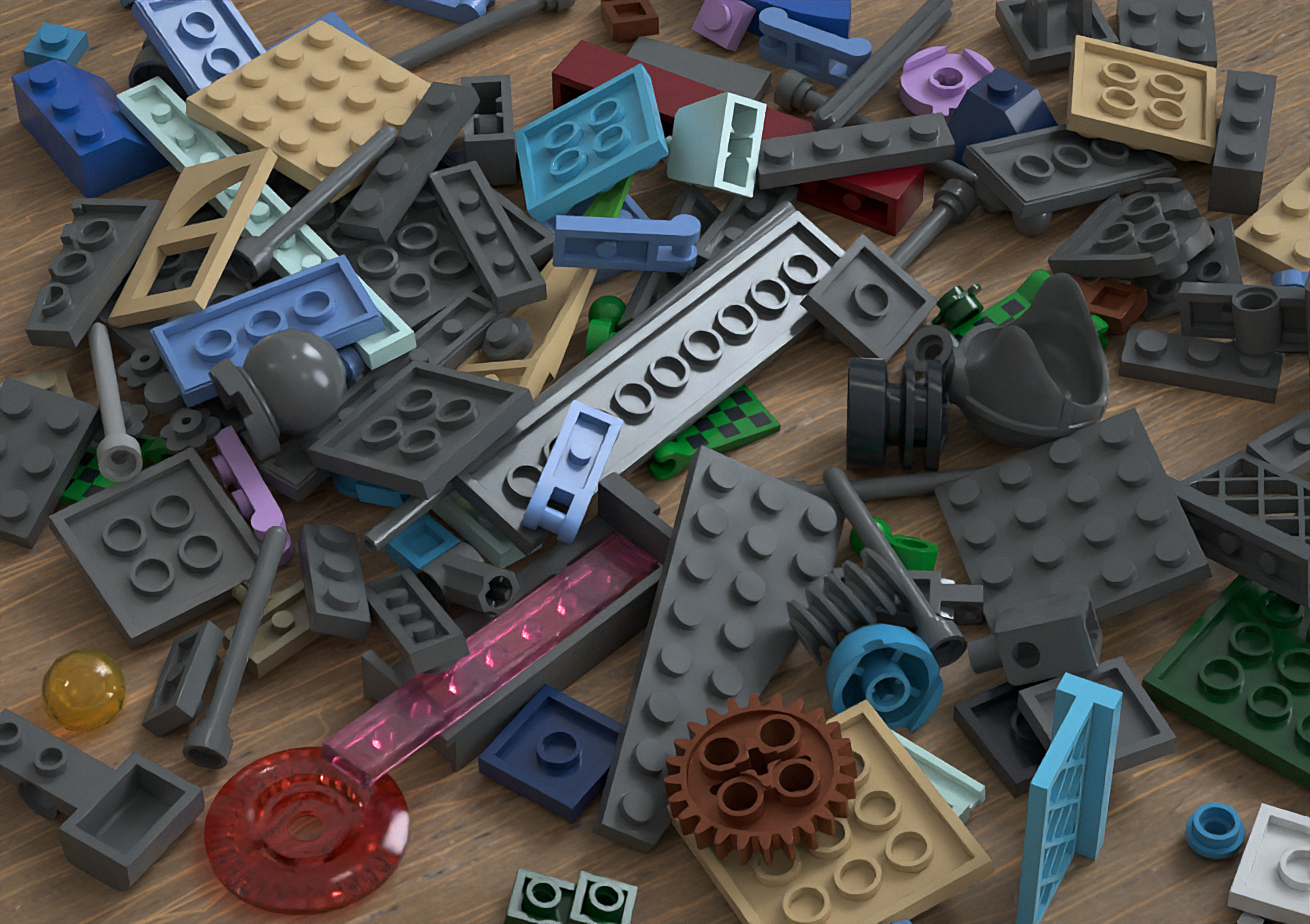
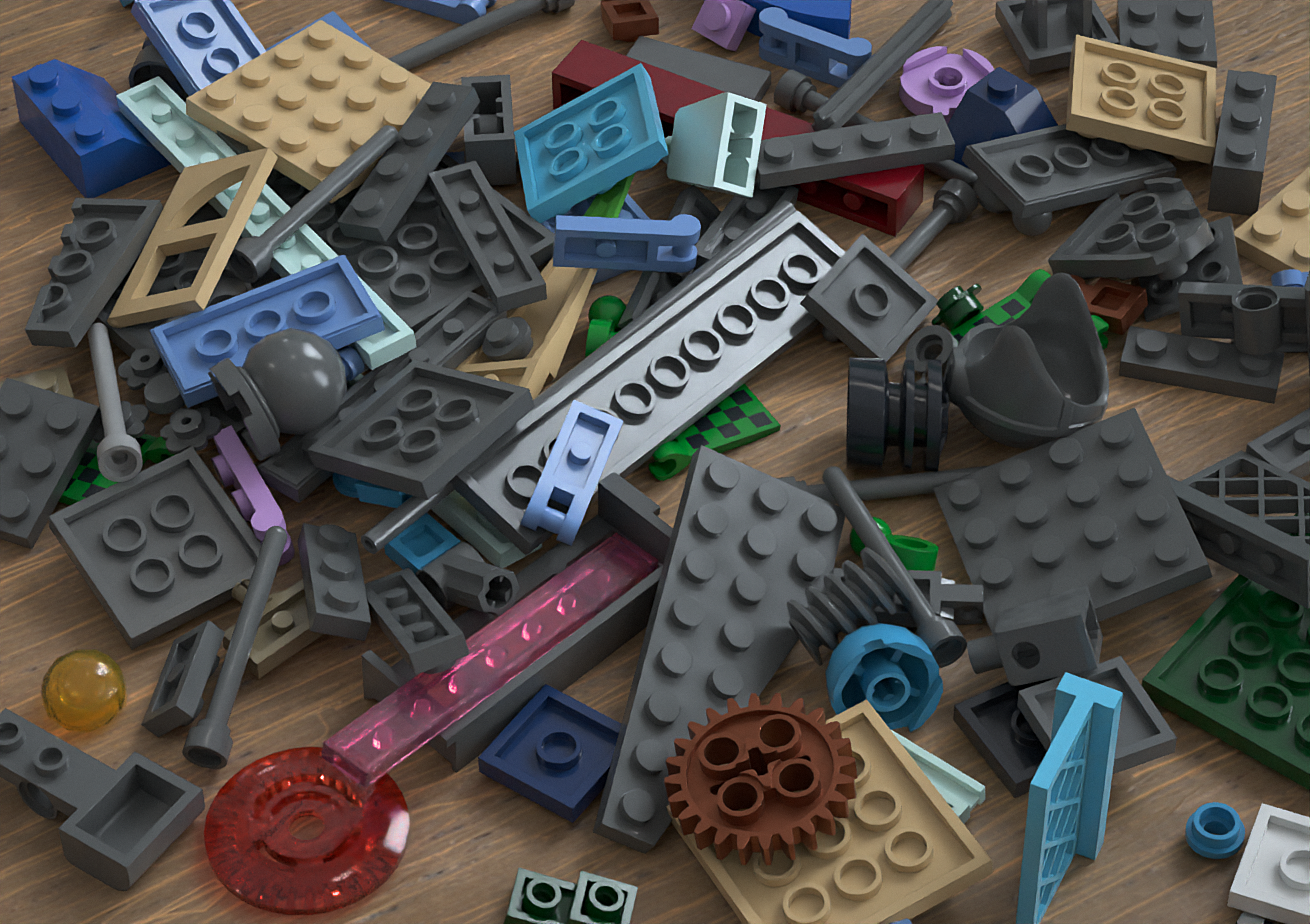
(56, 43): dark azure plate -> none

